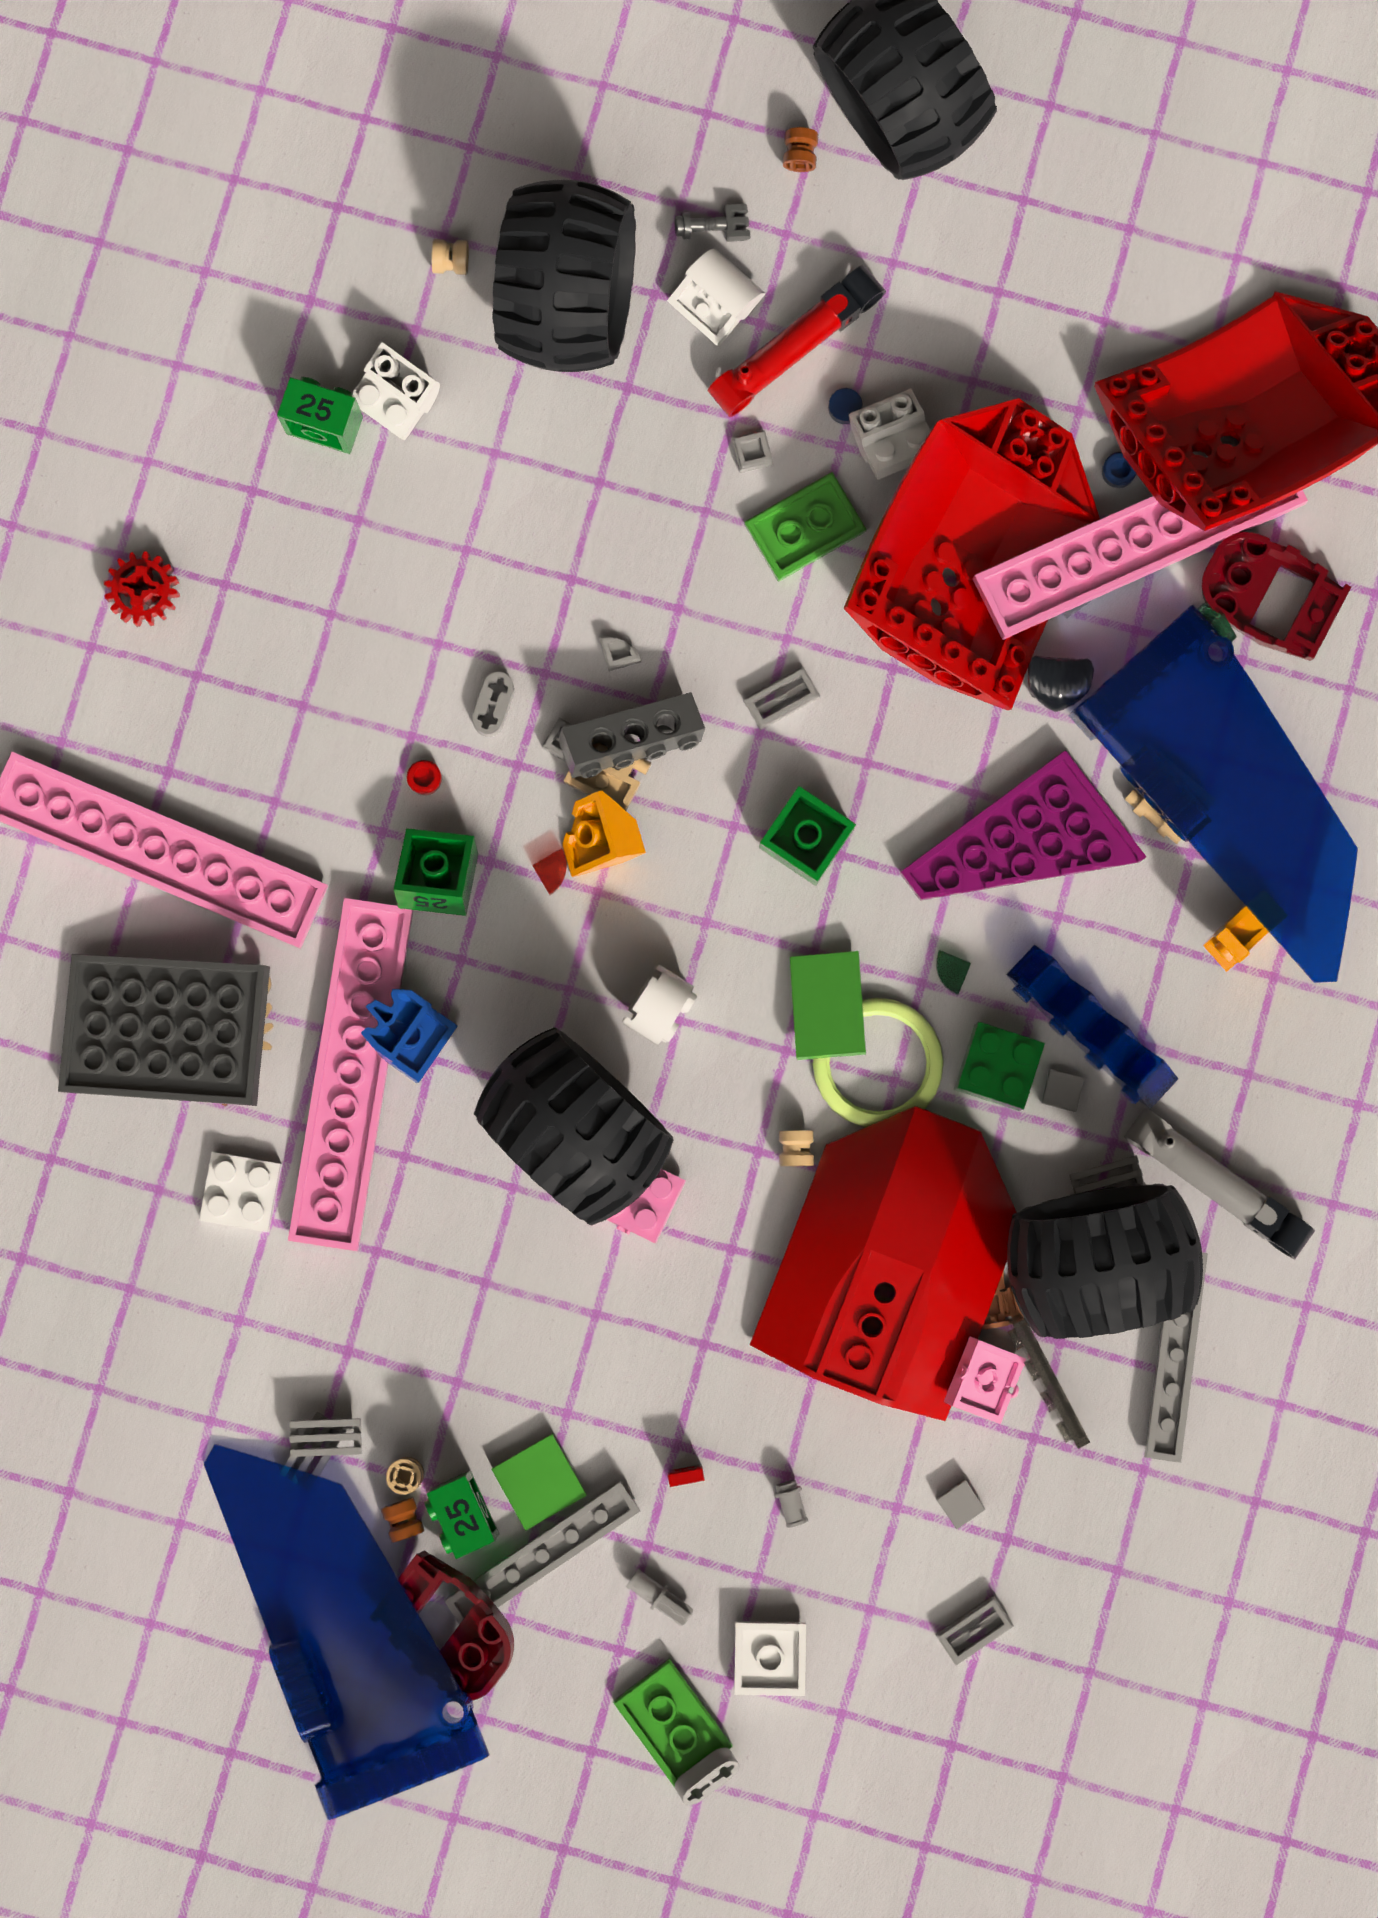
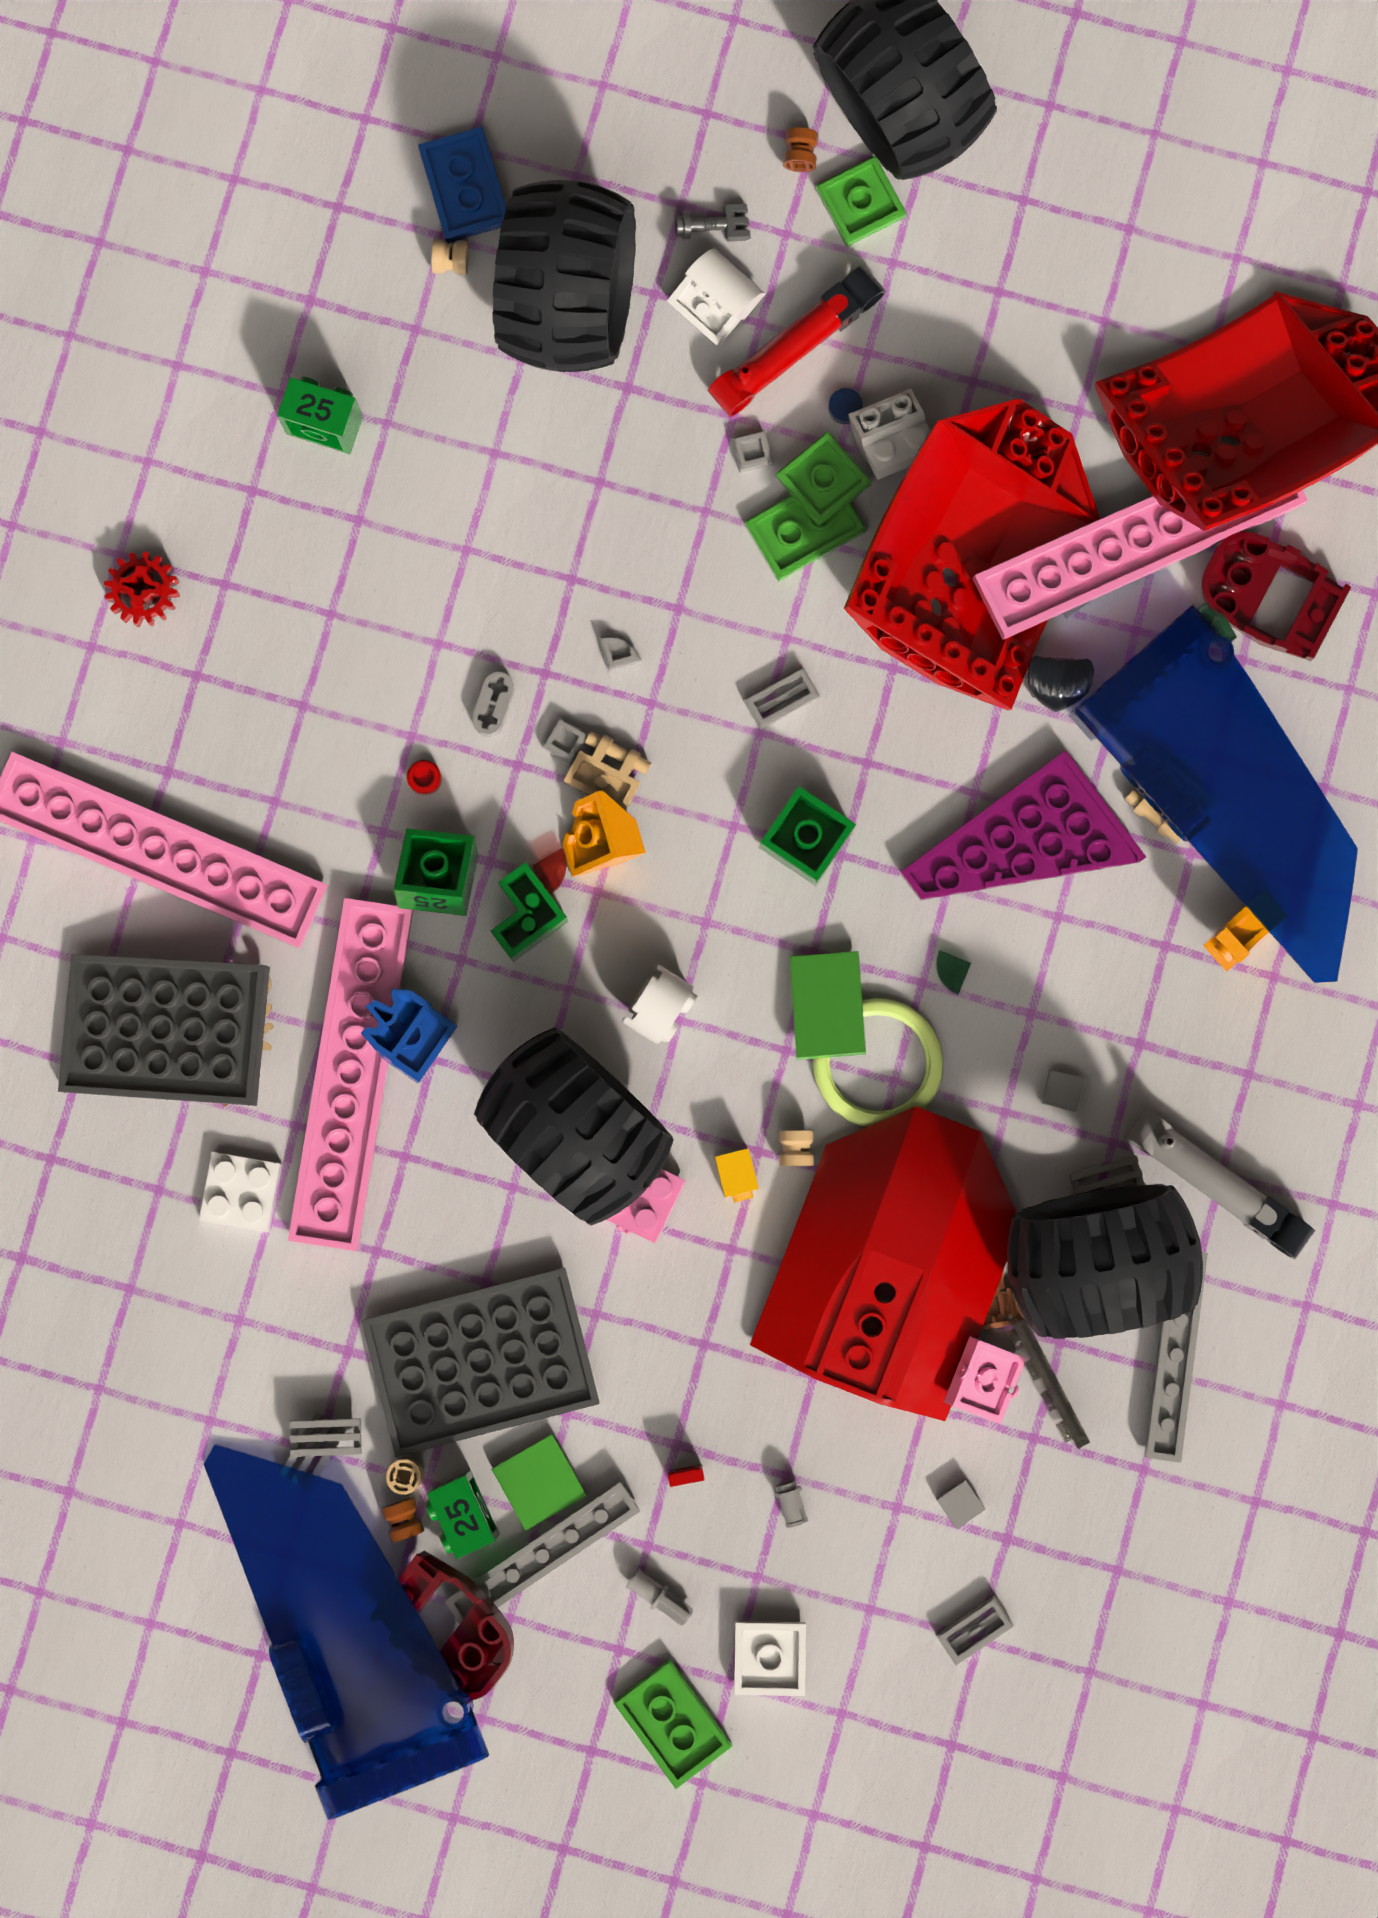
(395, 391): white brick -> none
(463, 184): none -> blue plate
(480, 1362): none -> dark grey plate
(535, 915): none -> green brick
(676, 712): dark grey brick -> none
(706, 1776): light grey beam -> none
(737, 1175): none -> yellow brick
(823, 479): none -> bright green tile
(861, 201): none -> bright green tile
(999, 1066): green brick -> none
(1084, 1020): clear blue brick -> none
(1117, 471): dark blue tile -> none

